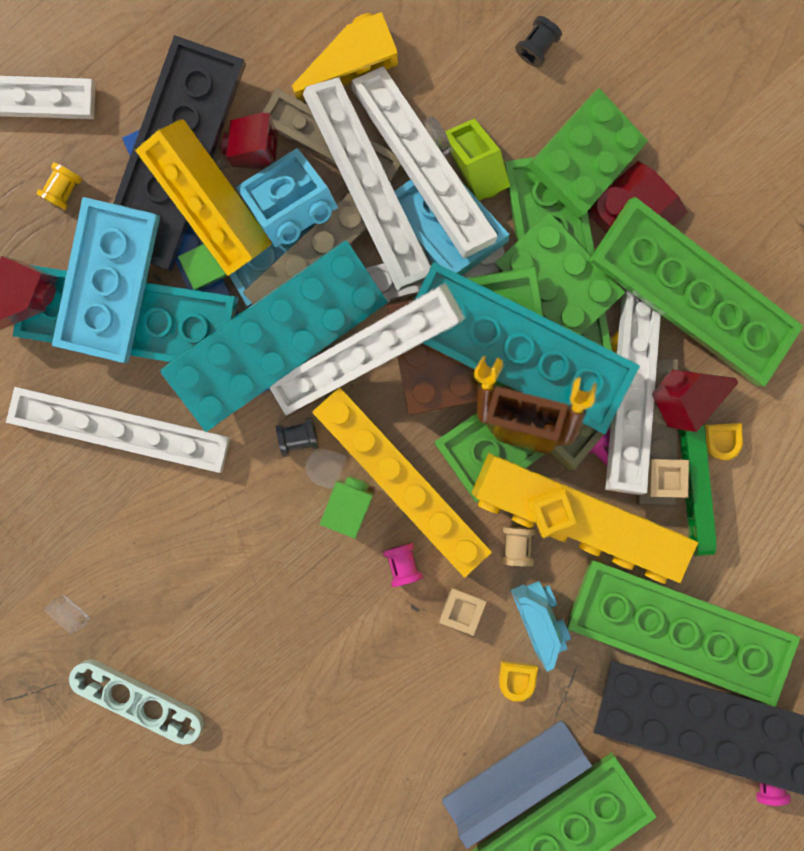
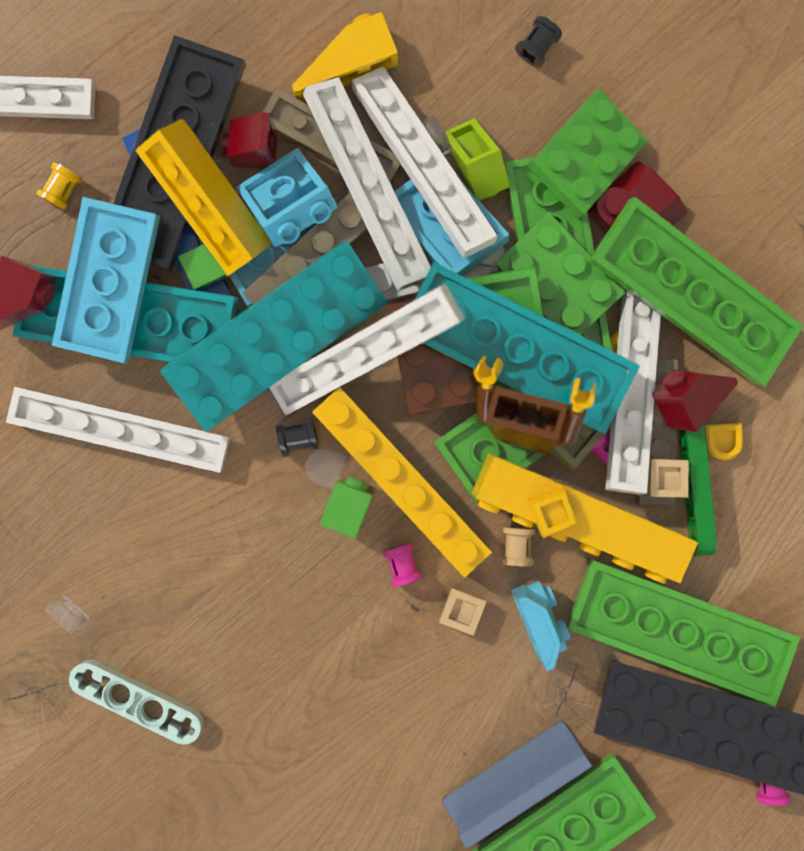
(517, 680): yellow tile -> none

